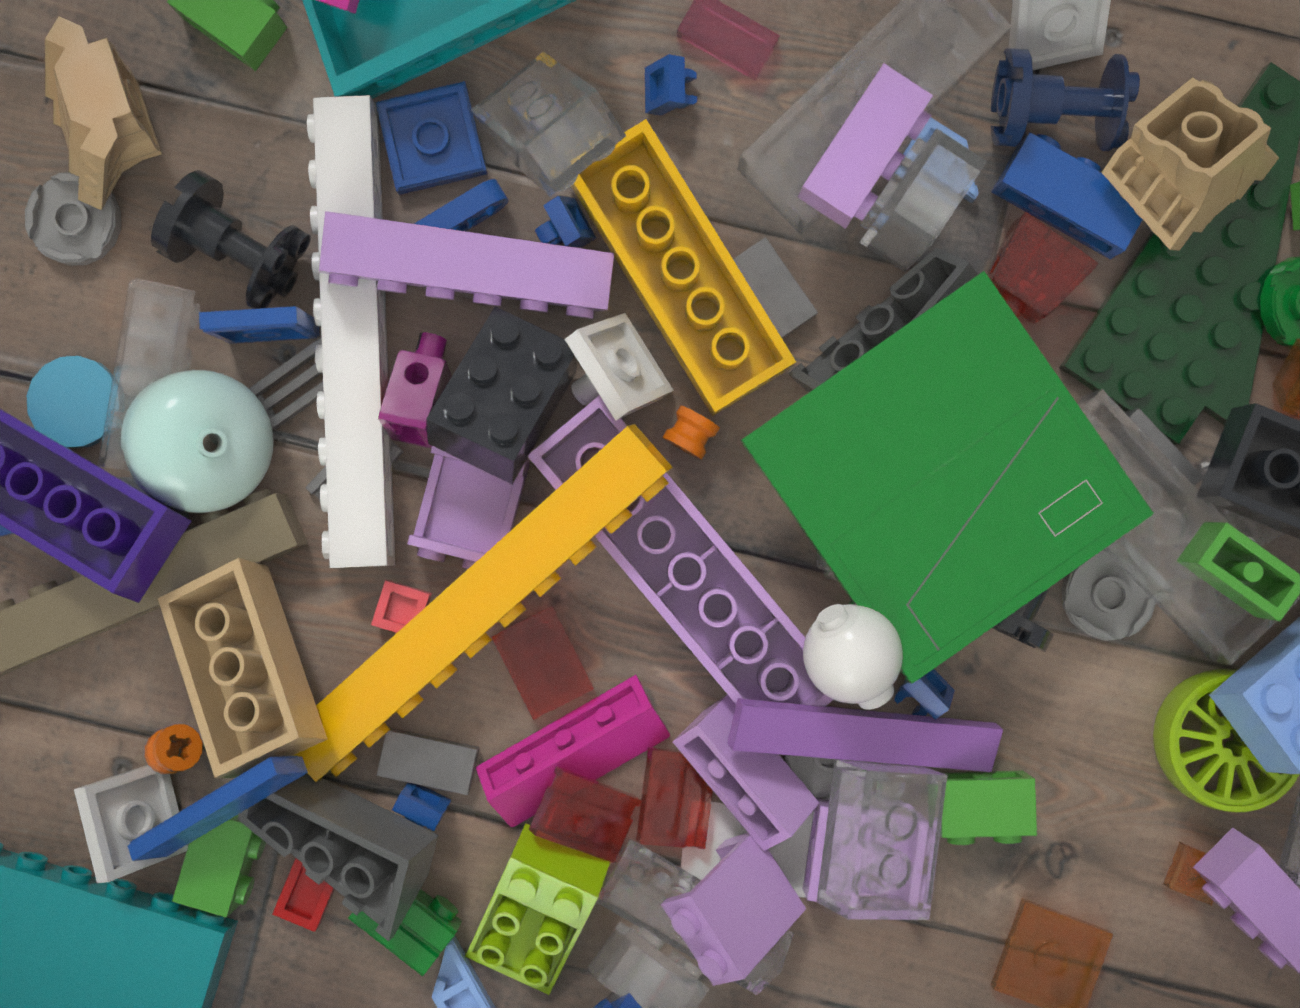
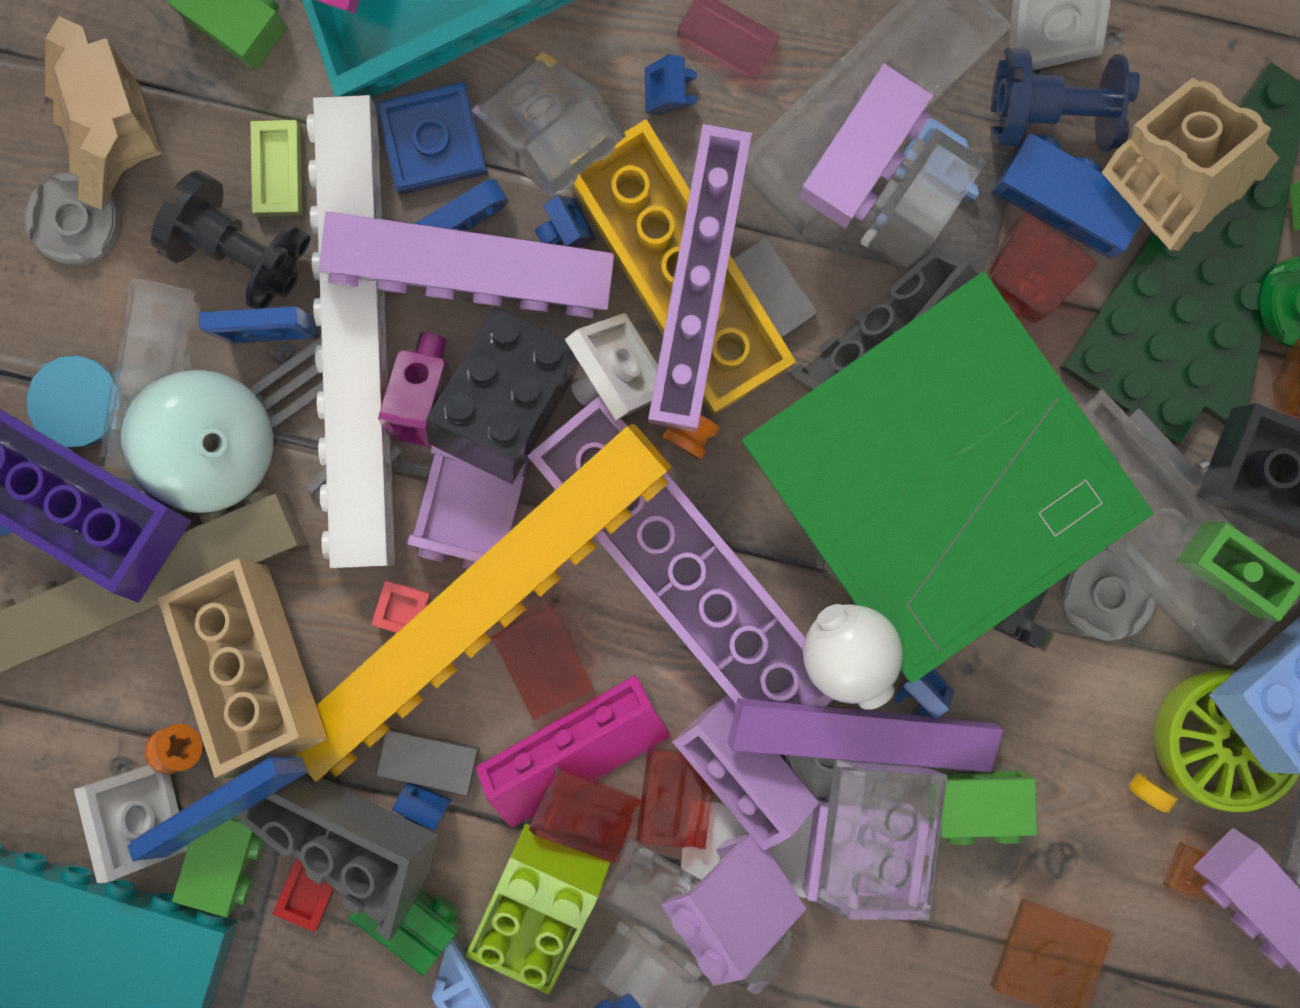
(276, 168): none -> yellowish green tile
(699, 278): none -> lavender brick
(1152, 792): none -> yellow tile

